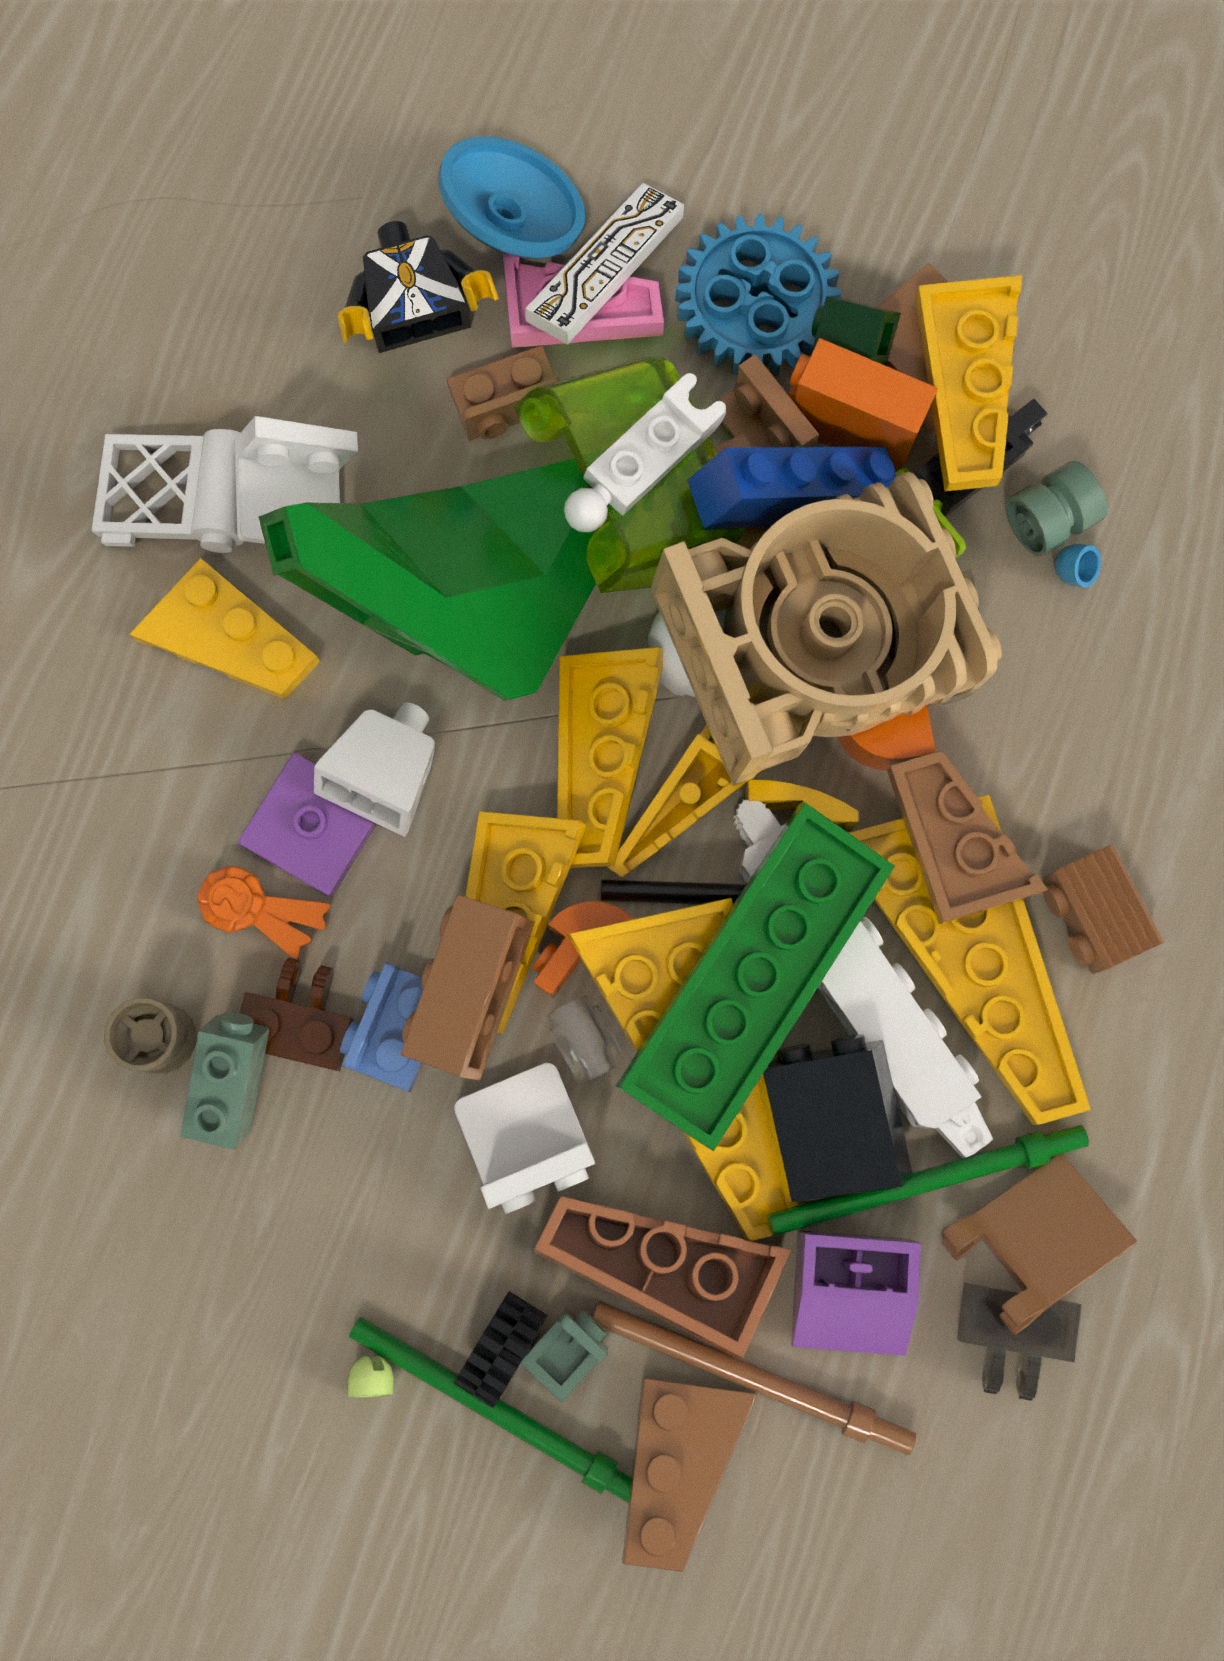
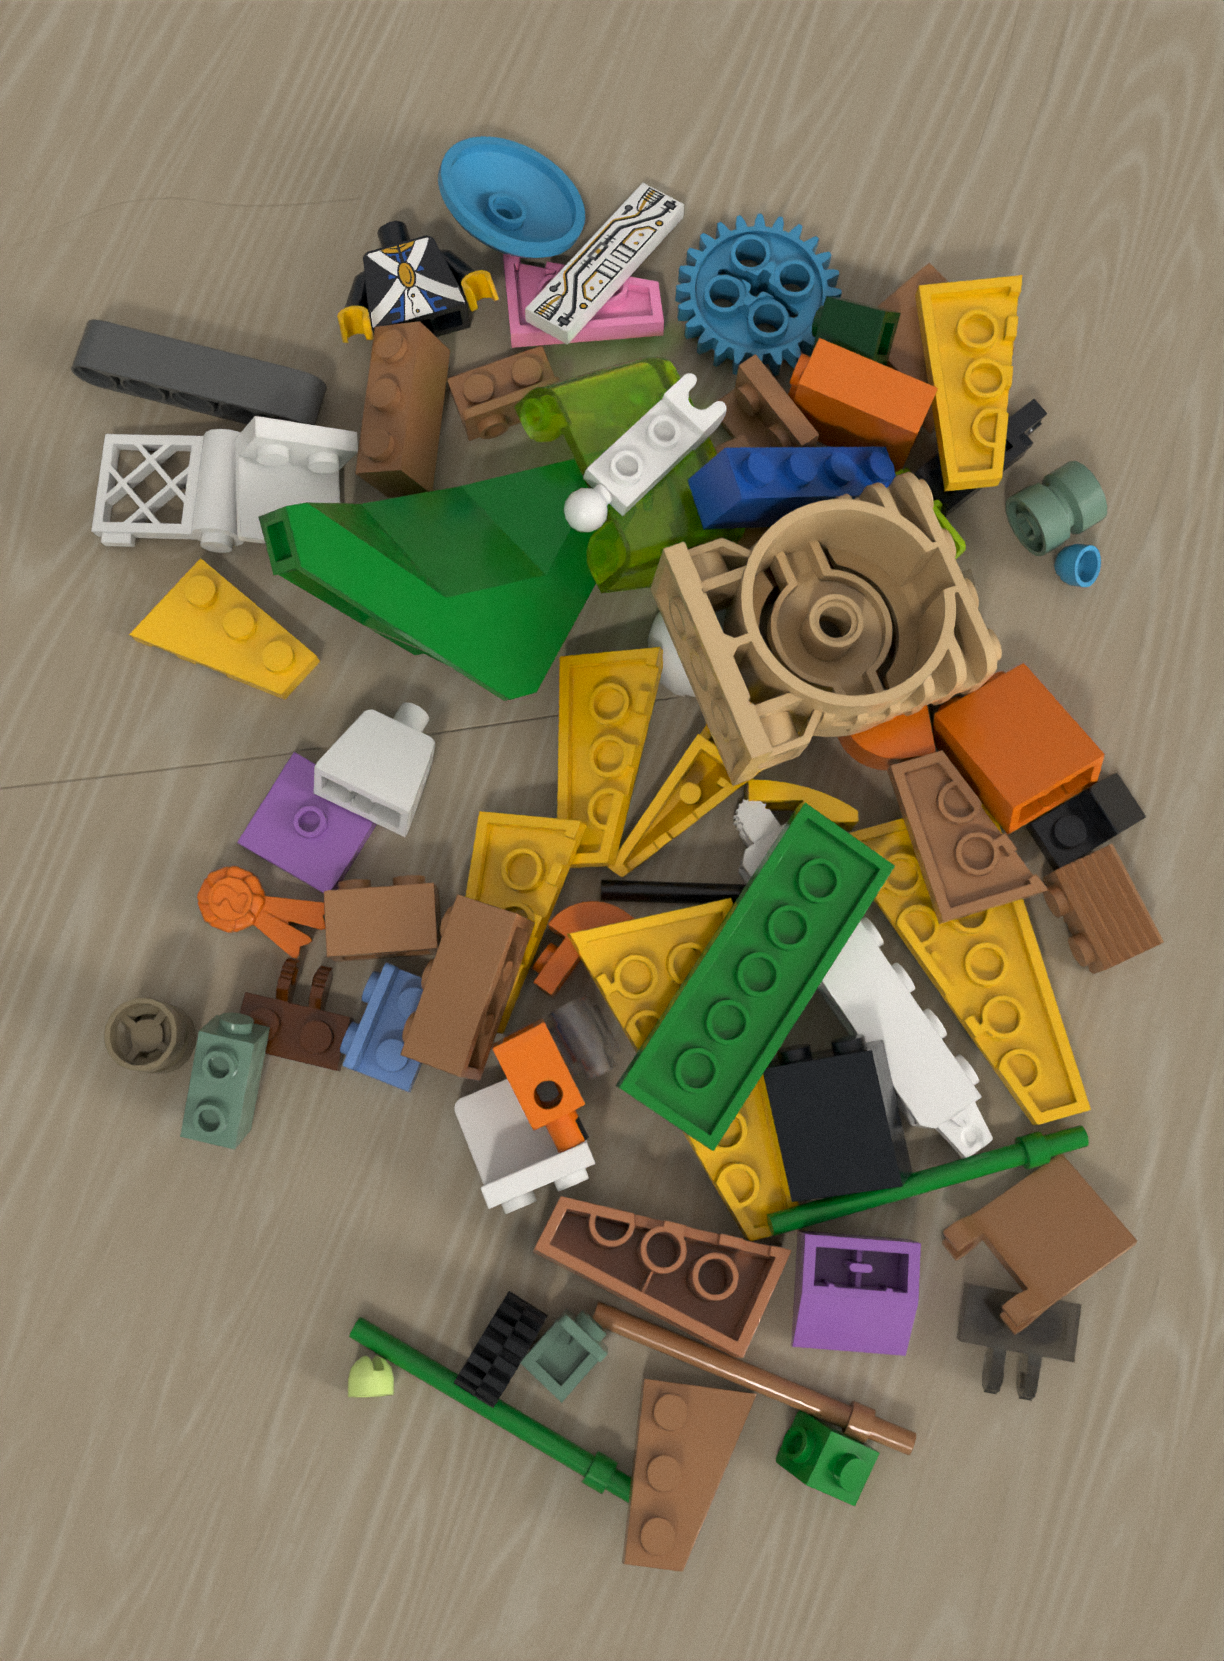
(195, 376): none -> dark grey beam
(382, 920): none -> medium nougat brick
(403, 410): none -> medium nougat brick
(530, 1059): none -> orange torso
(826, 1458): none -> green bracket
(1016, 747): none -> orange brick
(1085, 821): none -> black slope

